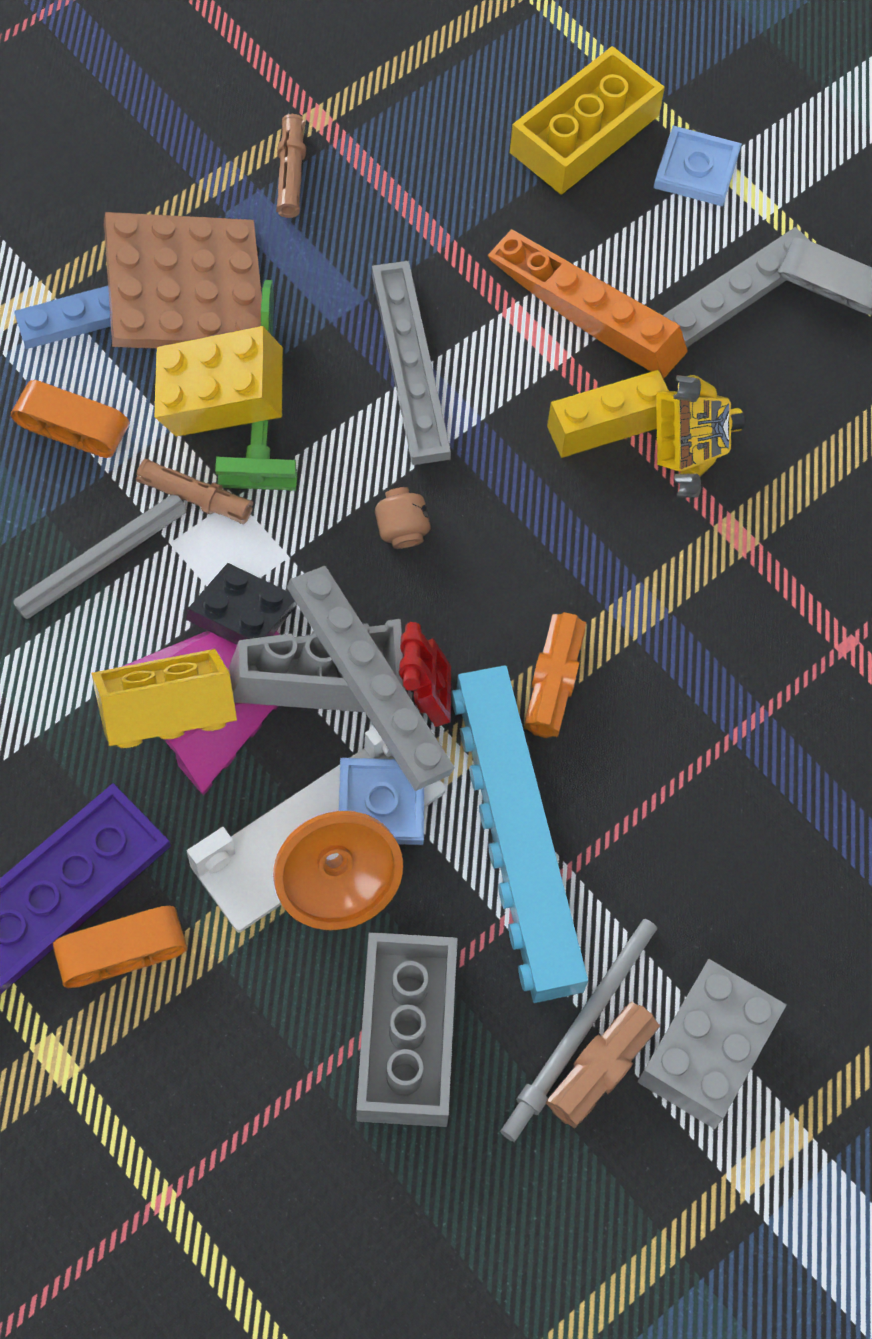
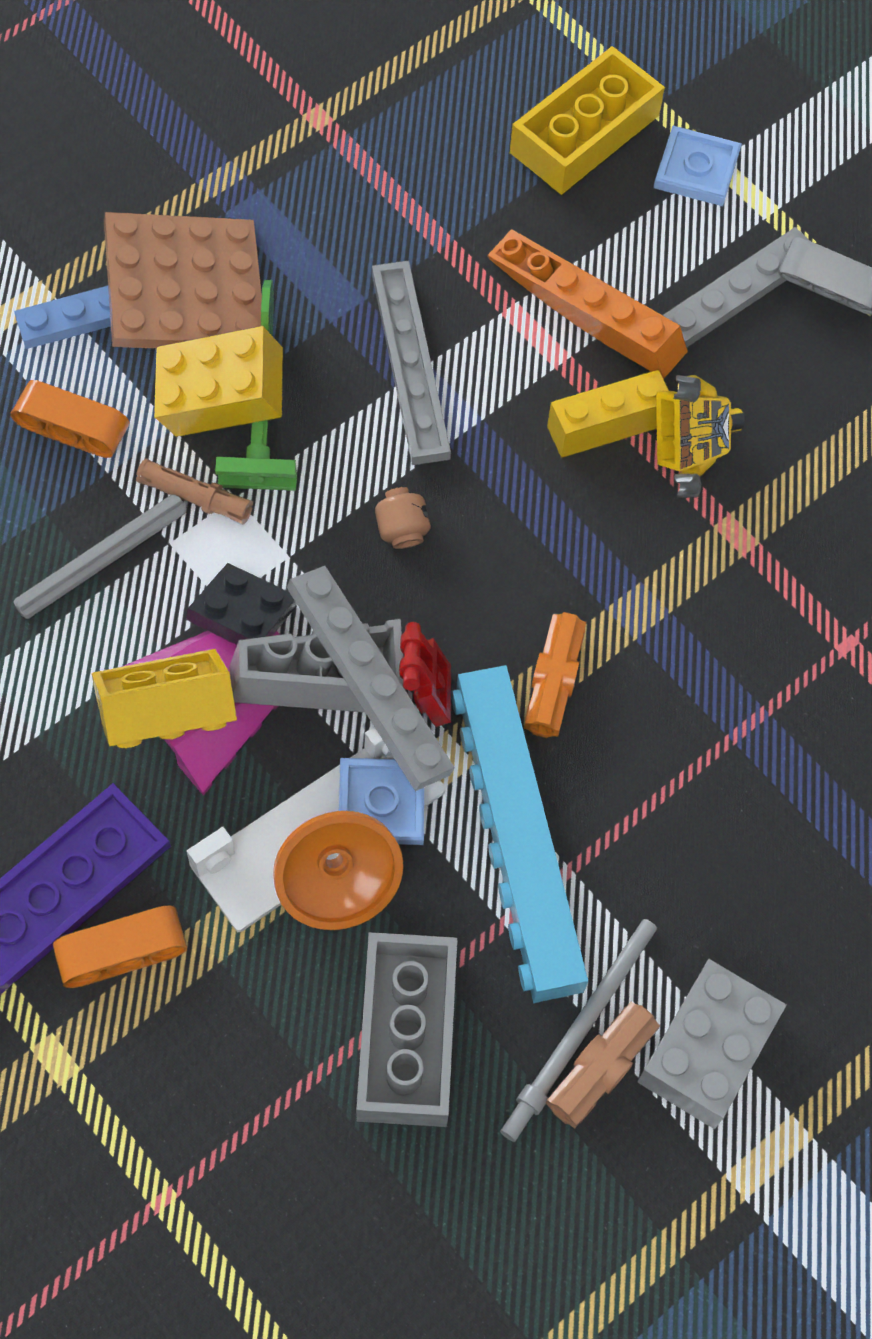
(291, 153): nougat pin -> none

